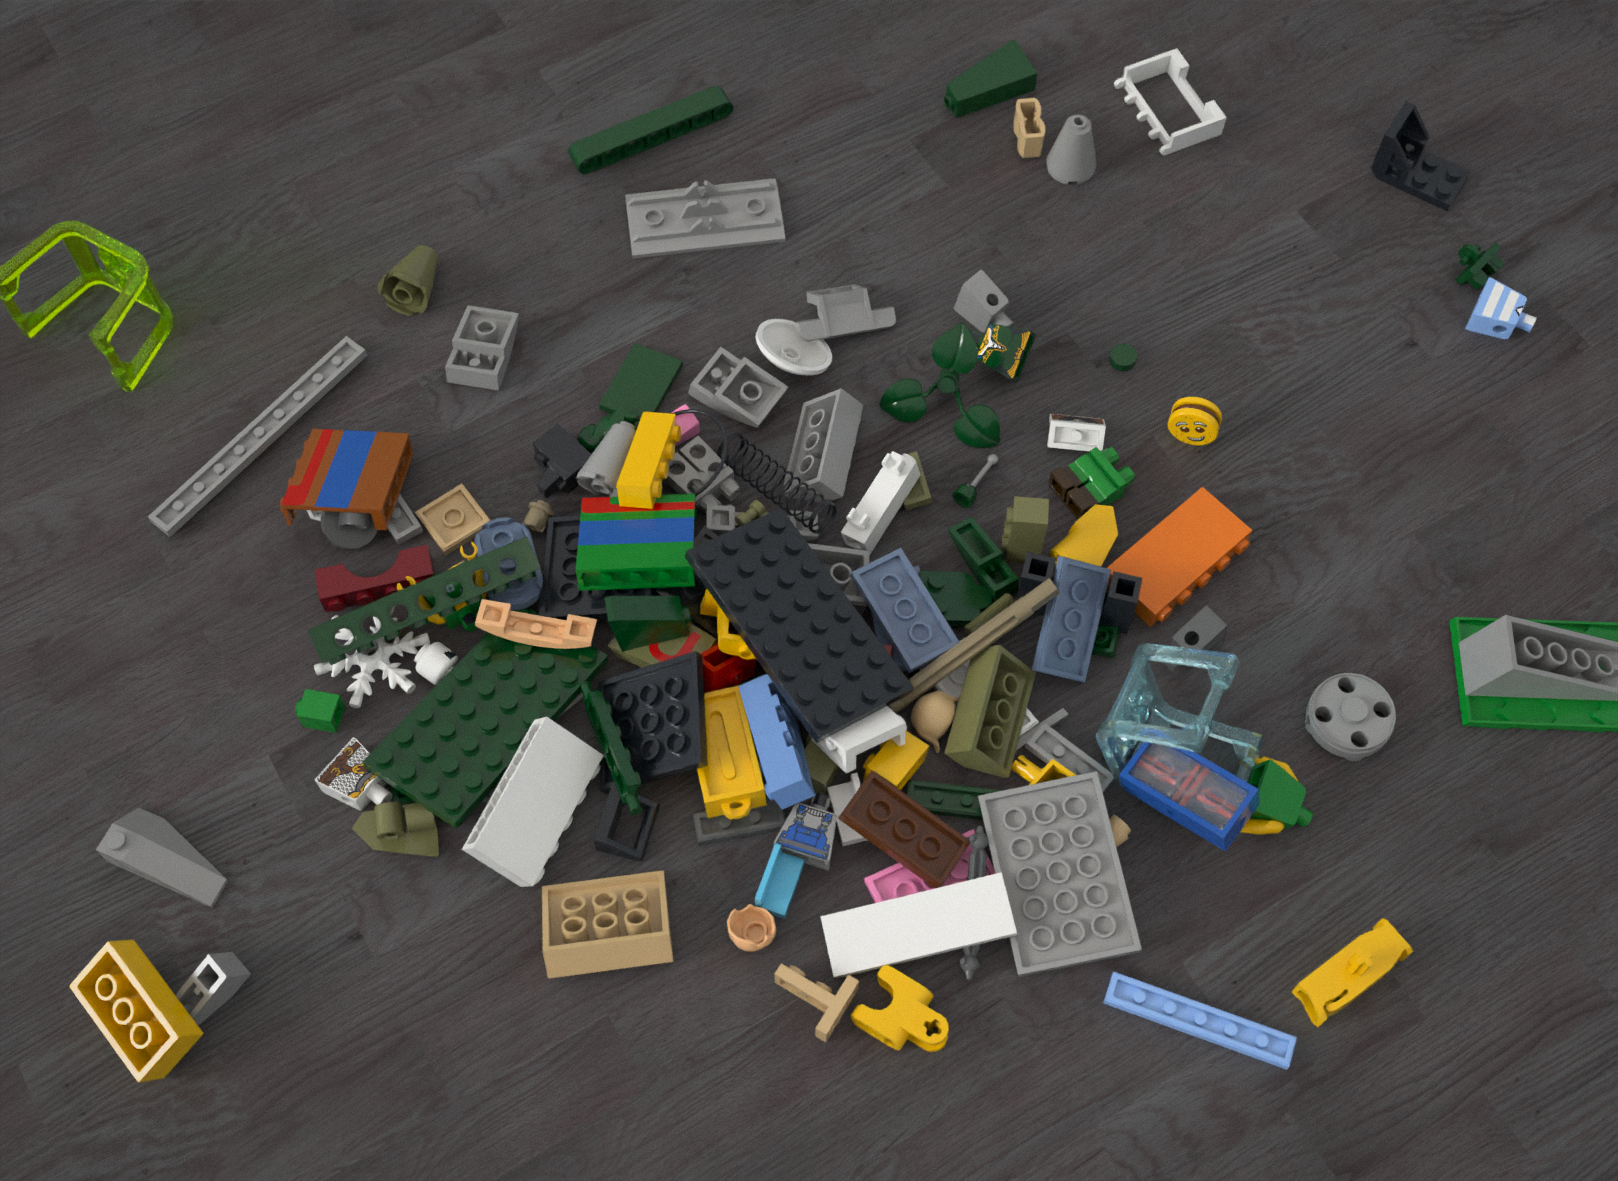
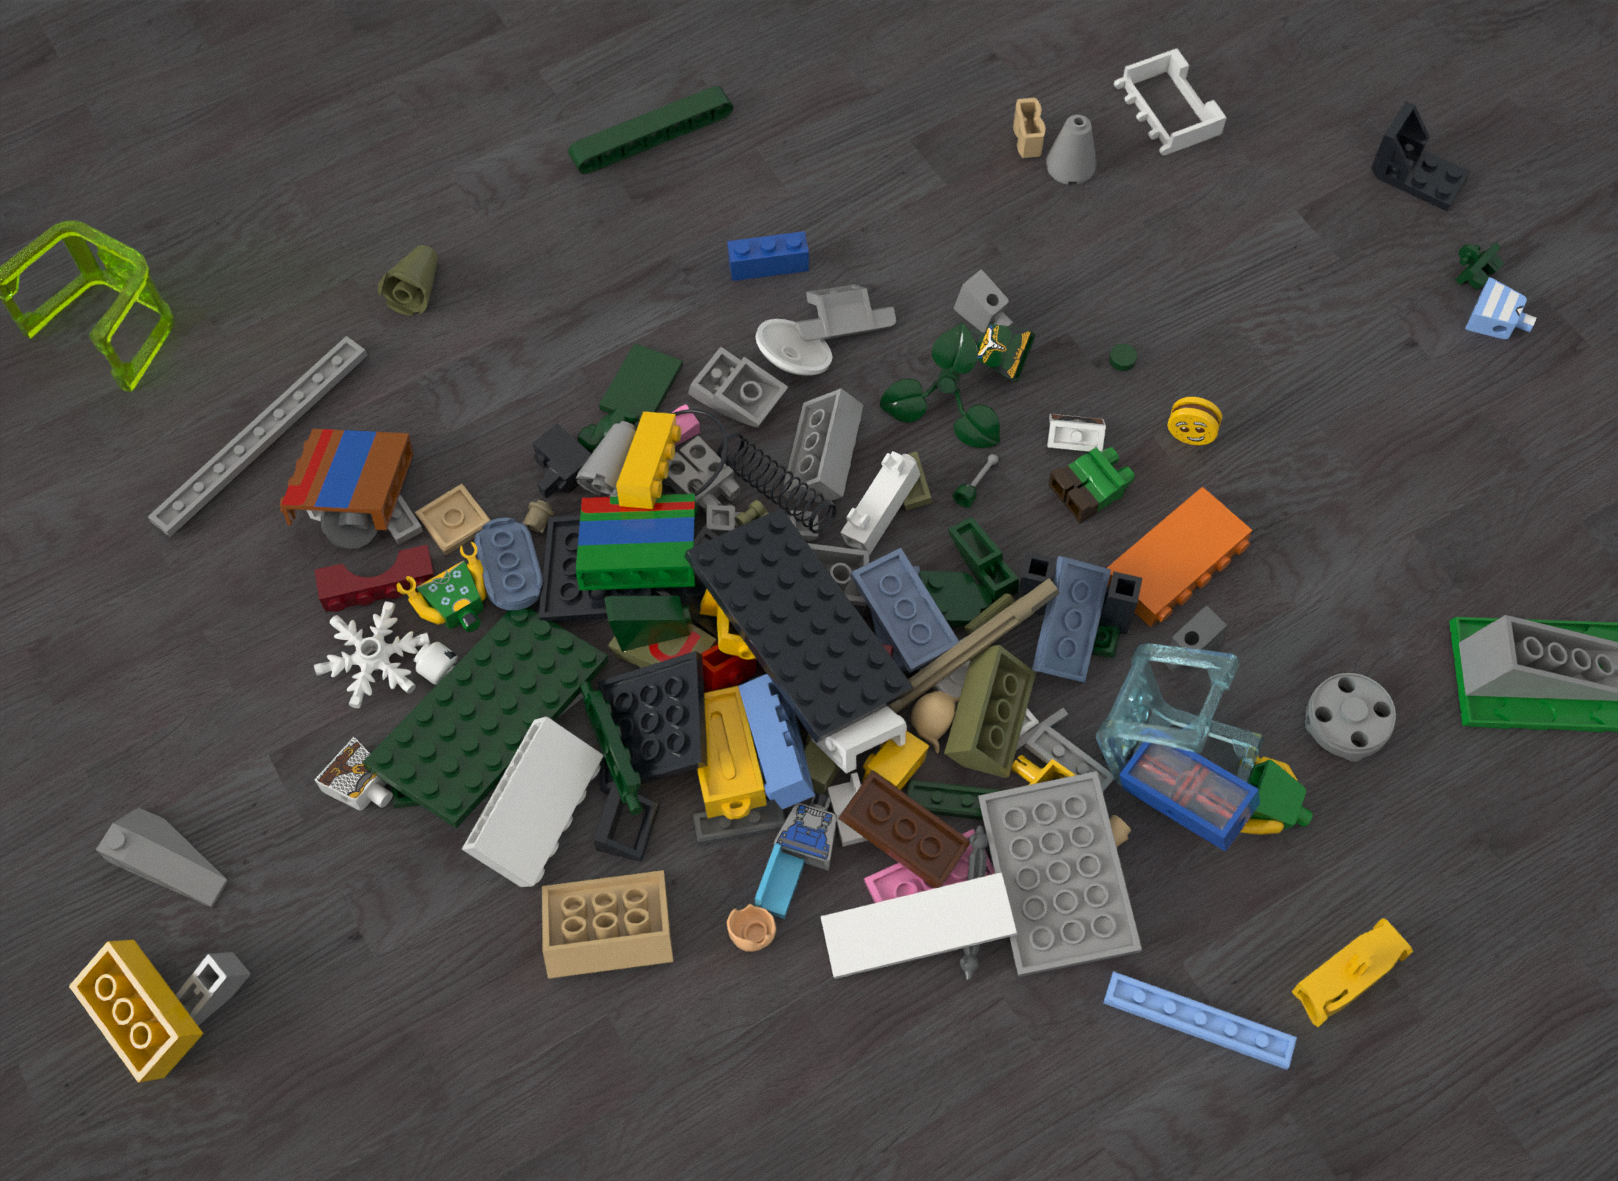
(320, 710): green brick -> none
(324, 634): dark green brick -> none
(399, 829): olive panel -> none
(482, 347): light grey slope -> none
(535, 629): light nougat slope -> none
(704, 218): light grey hinge -> none
(768, 256): none -> blue brick
(819, 996): tan bracket -> none
(905, 1017): yellow piece -> none
(991, 81): dark green slope -> none
(1024, 528): olive brick -> none
(1089, 537): yellow panel -> none

